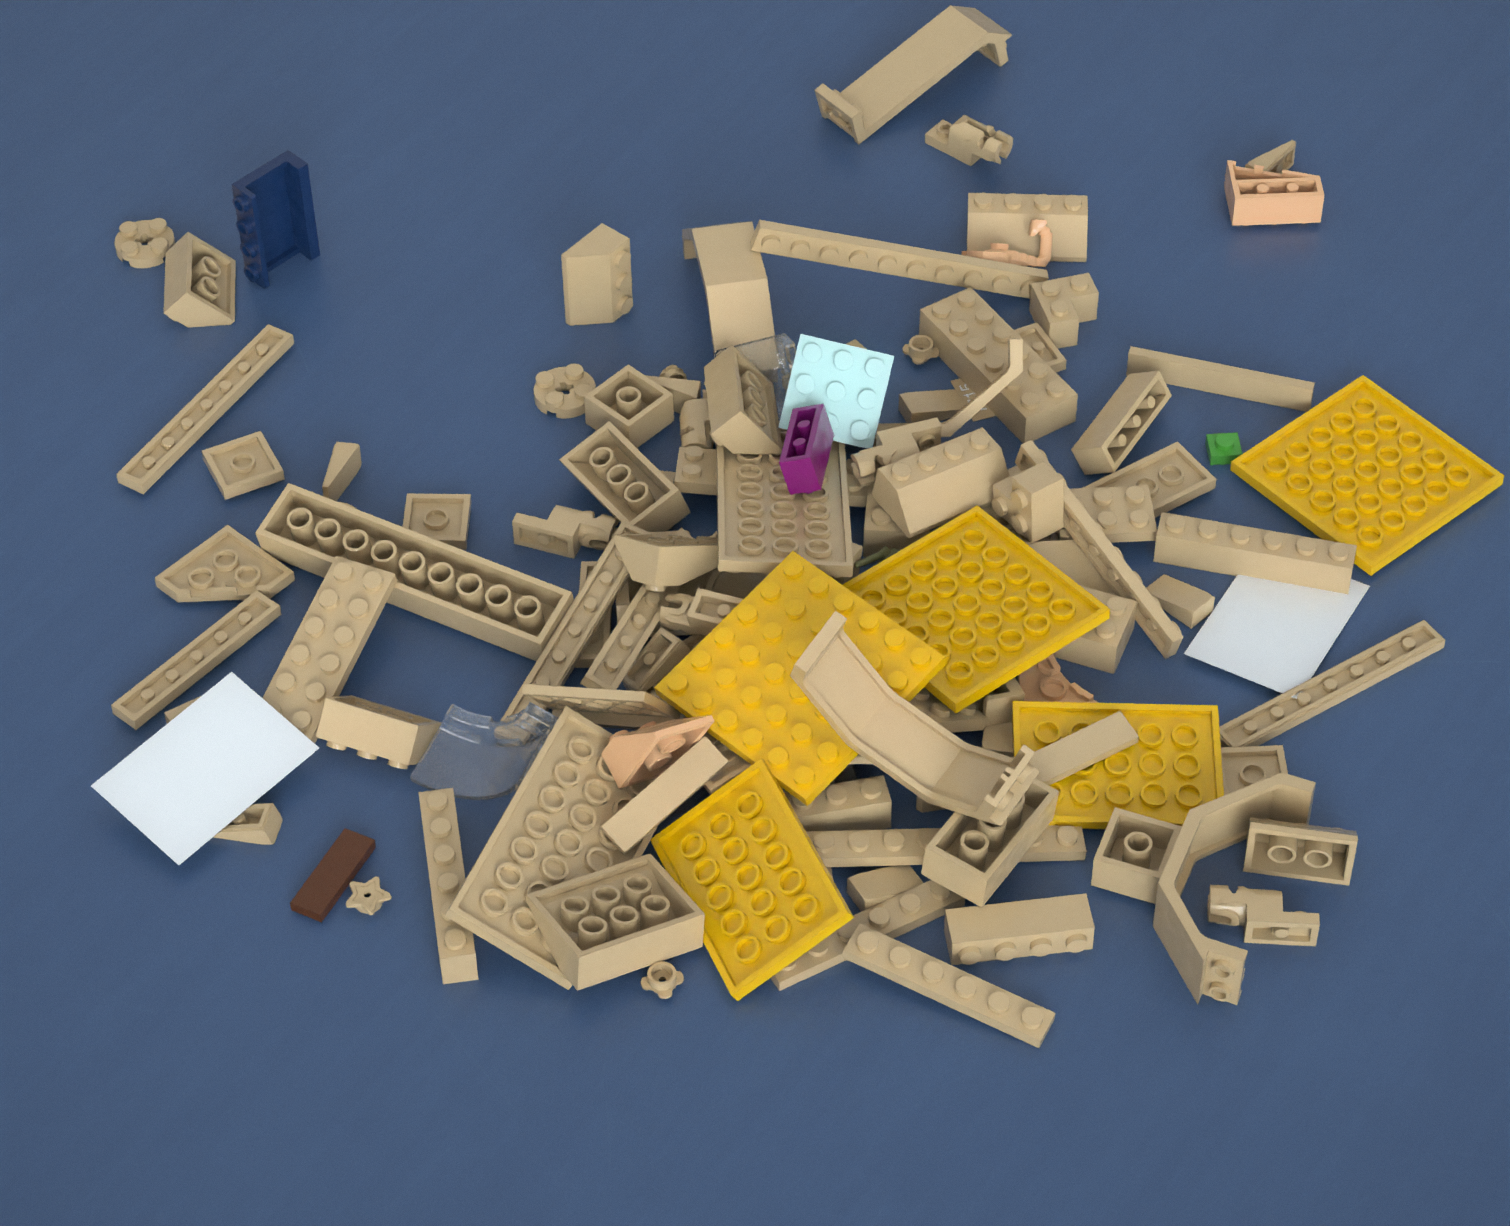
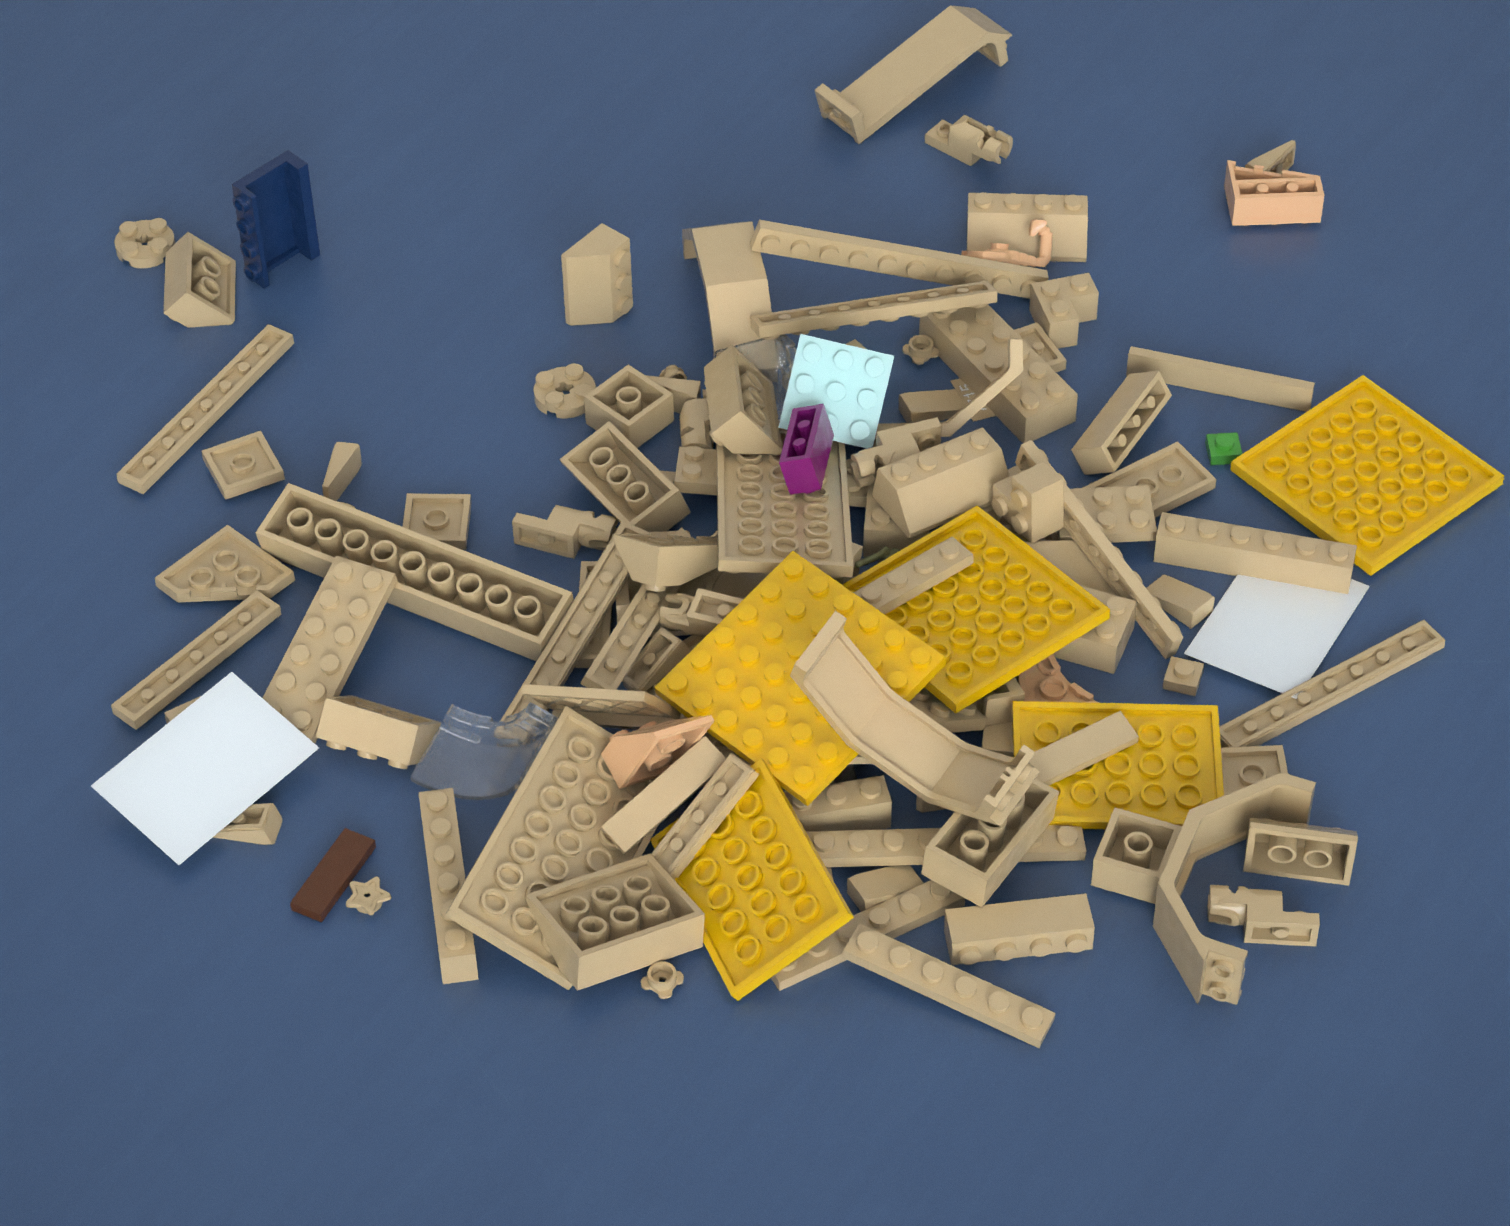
(704, 815): none -> tan tile
(862, 311): none -> tan plate
(916, 575): none -> tan plate
(1183, 676): none -> tan plate

